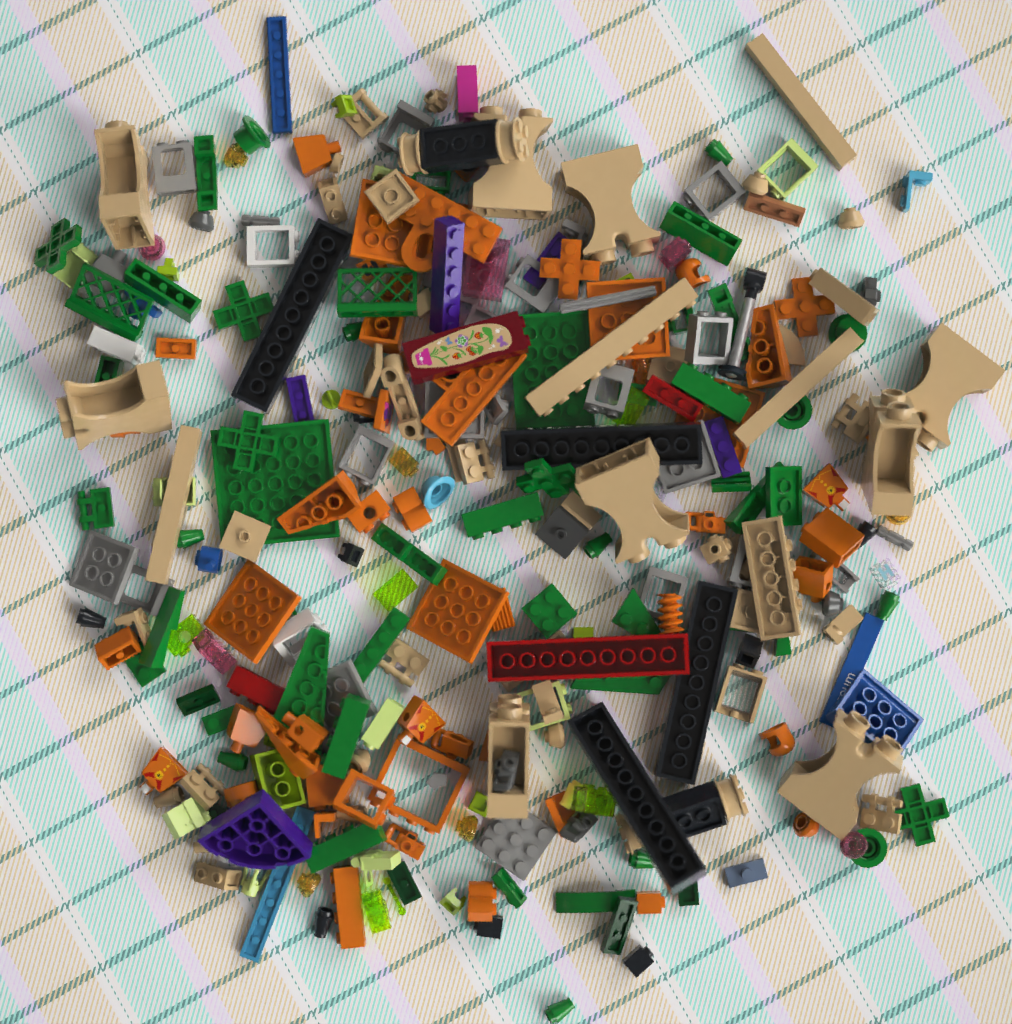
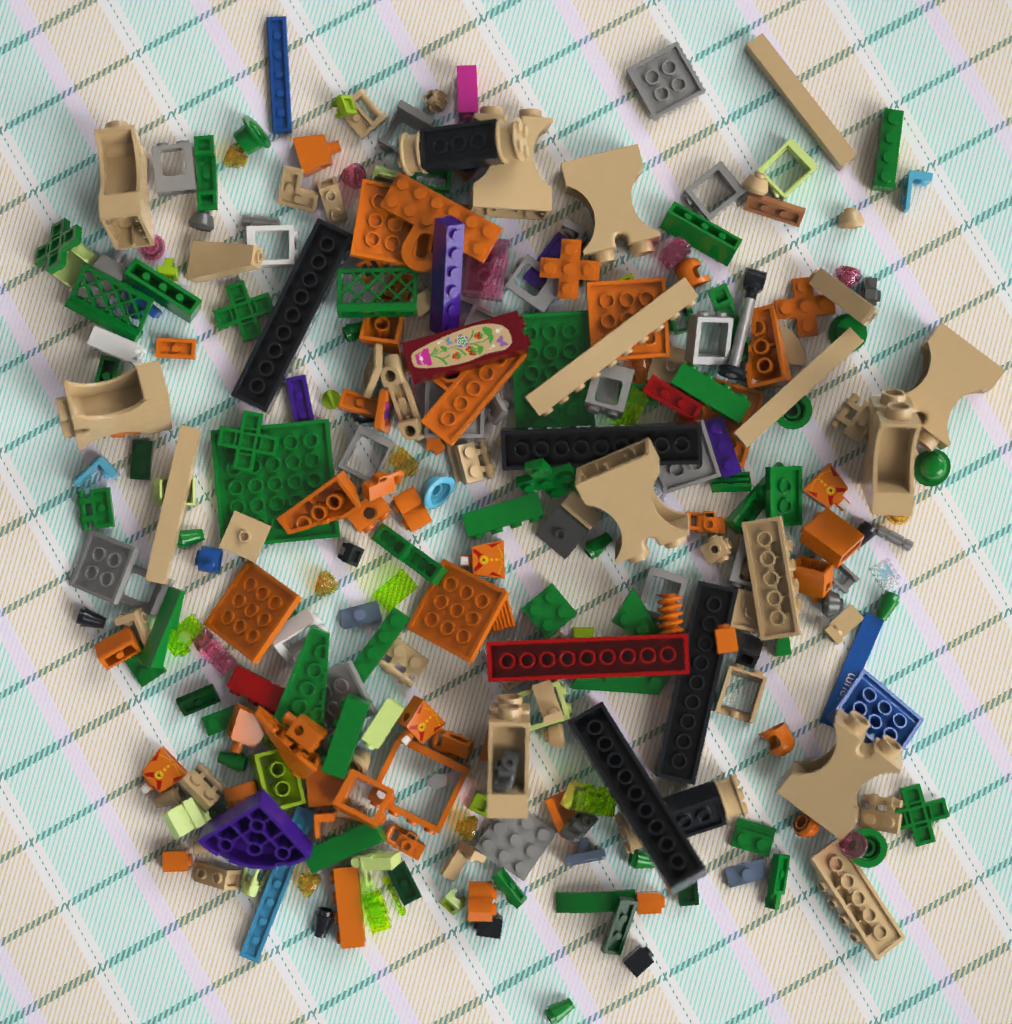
(107, 470): none -> medium azure bracket
(141, 460): none -> dark green plate
(176, 860): none -> orange brick
(220, 260): none -> tan slope
(292, 194): none -> tan plate
(326, 584): none -> clear yellow cone
(337, 163): tan tile -> none
(353, 175): none -> clear pink cone
(360, 614): none -> sand blue tile
(381, 484): none -> orange piece
(392, 196): tan plate -> none
(458, 859): none -> tan bracket
(486, 560): none -> orange torso
(585, 855): none -> sand blue tile
(607, 299): light grey axle -> none
(665, 81): none -> light grey plate
(718, 152): green cone -> none
(725, 639): none -> orange brick
(753, 837): none -> green plate
(777, 880): none -> green hinge
(848, 275): none -> clear pink cone
(855, 901): none -> tan plate
(887, 150): none -> green brick
(932, 467): none -> green hat

